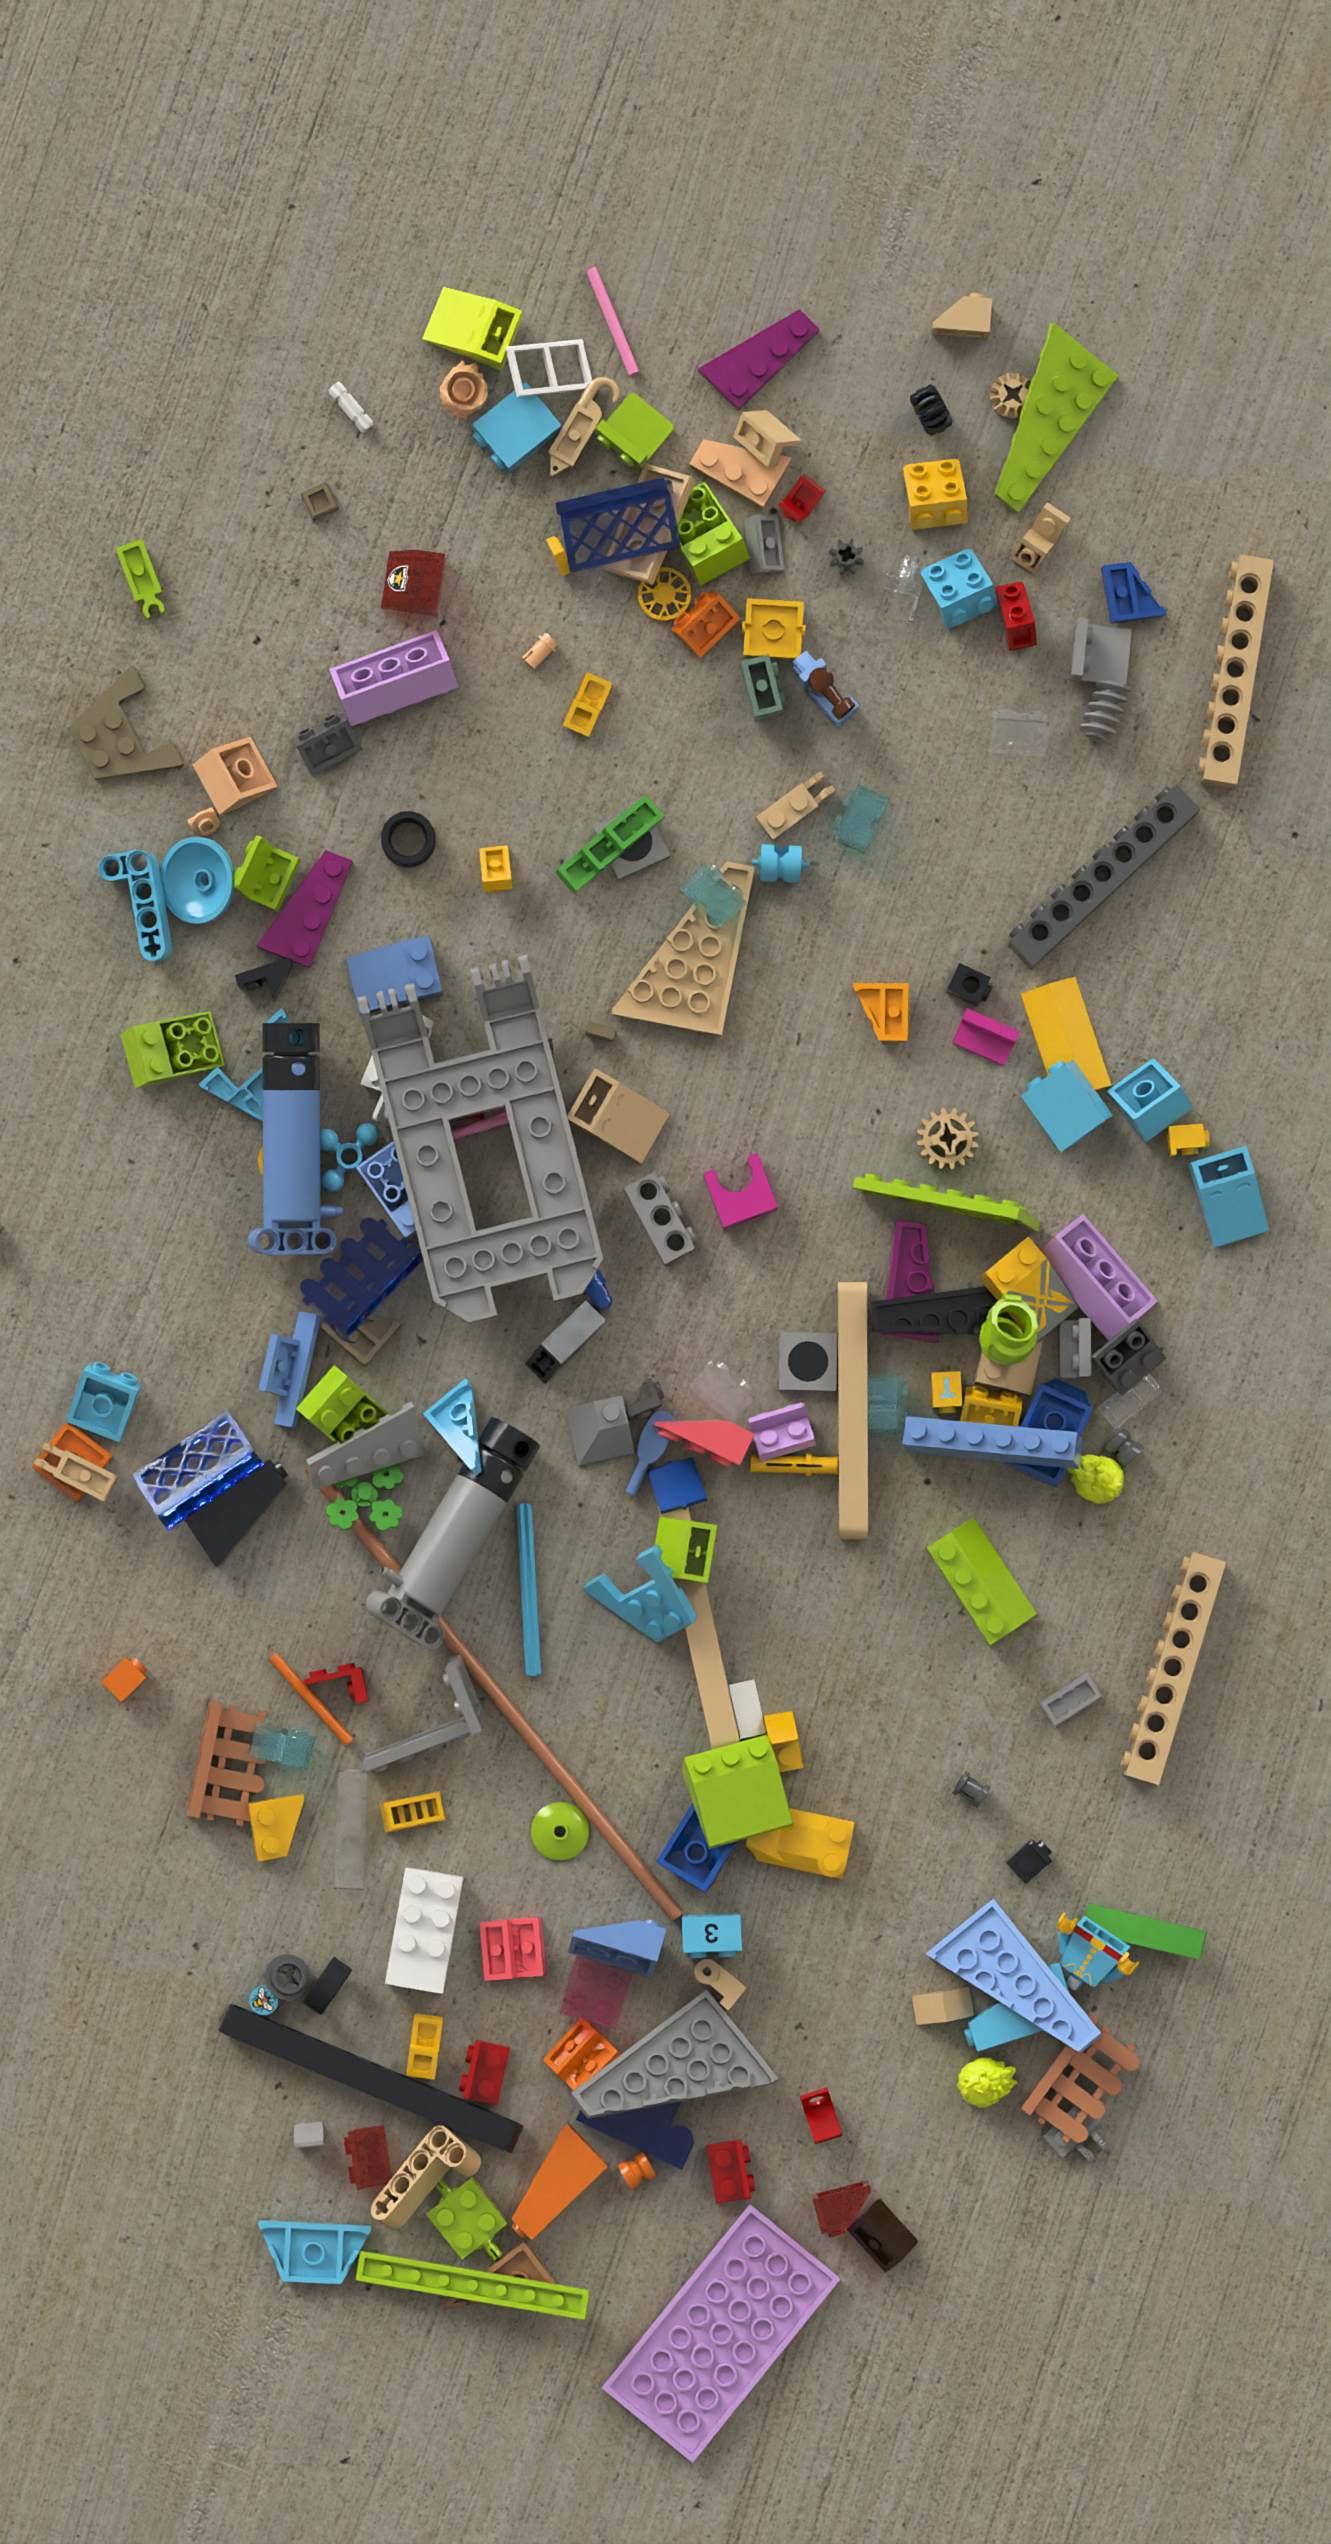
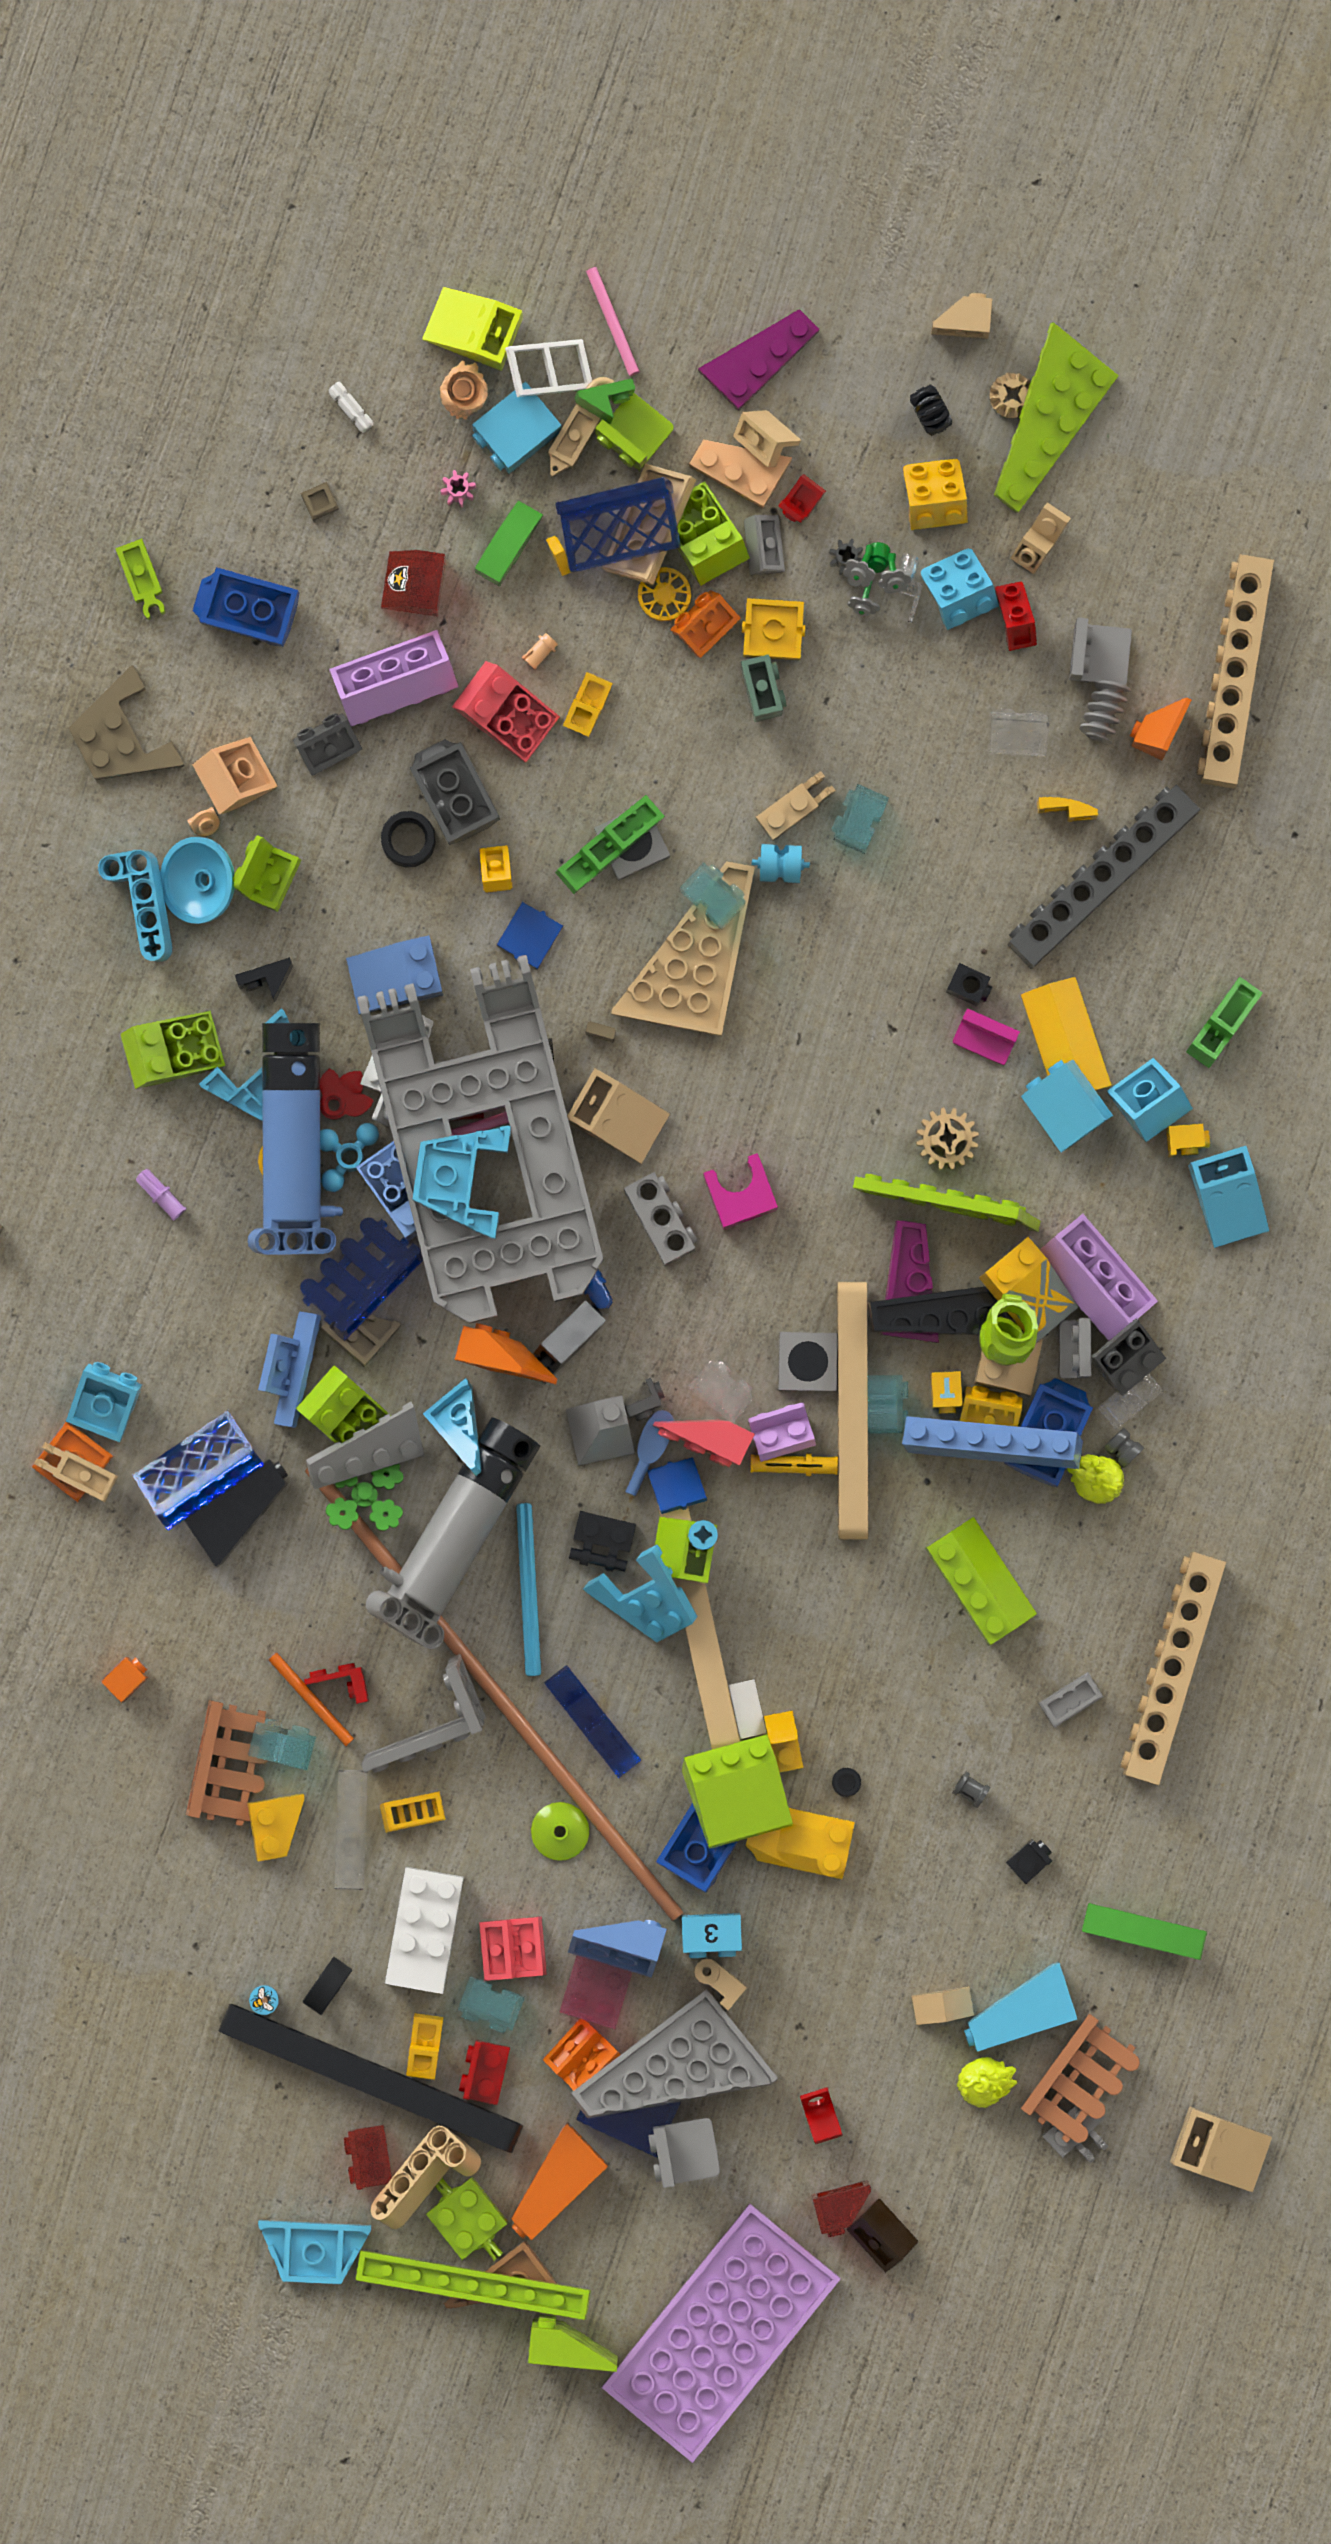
(160, 1194): none -> lavender axle
(247, 606): none -> blue slope
(301, 1977): dark grey gear -> none
(306, 915): magenta wing -> none
(309, 2135): light grey slope -> none
(346, 1091): none -> red plate
(447, 1176): none -> medium azure wing
(453, 791): none -> dark grey slope
(460, 496): none -> bright pink gear
(490, 2005): none -> clear light blue brick
(500, 1354): none -> orange slope
(505, 711): none -> coral slope
(508, 543): none -> bright green slope
(530, 934): none -> blue piece
(563, 2346): none -> lime slope
(592, 1721): none -> clear blue slope
(598, 398): none -> bright green slope
(603, 1532): none -> black plate
(637, 2170): orange wheel -> none
(684, 2151): none -> light grey bracket
(703, 1535): none -> medium azure wheel
(729, 2171): red bracket -> none
(821, 689): hips -> none
(846, 1782): none -> black tile
(875, 560): none -> light grey plant
(887, 1009): light orange wing -> none
(1005, 1966): light blue wing -> none
(1075, 809): none -> yellow slope
(1091, 1953): medium azure torso -> none
(1128, 595): blue wing -> none
(1159, 729): none -> orange slope
(1220, 2149): none -> tan slope
(1224, 1022): none -> bright green slope

